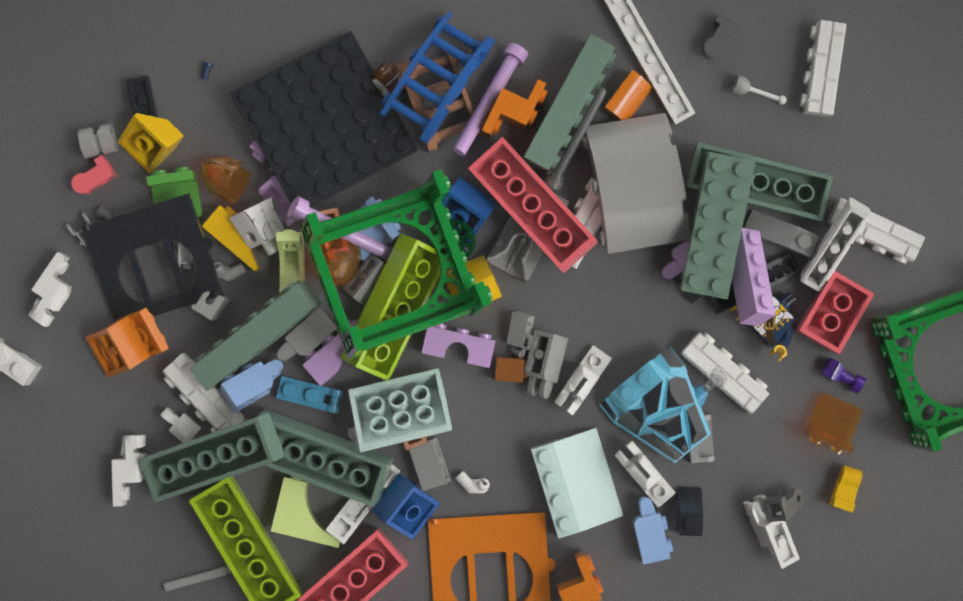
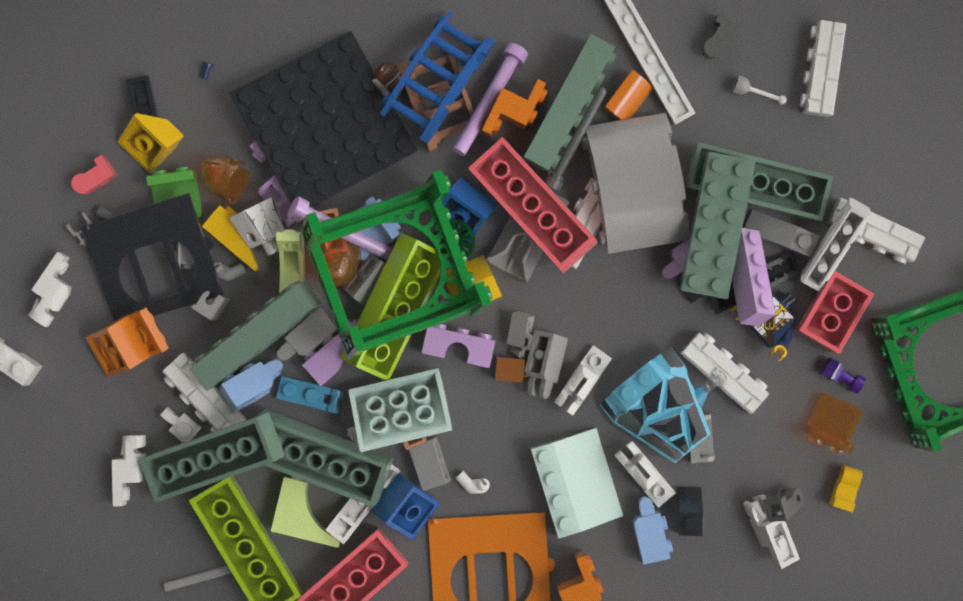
(98, 140): light grey wheel -> none

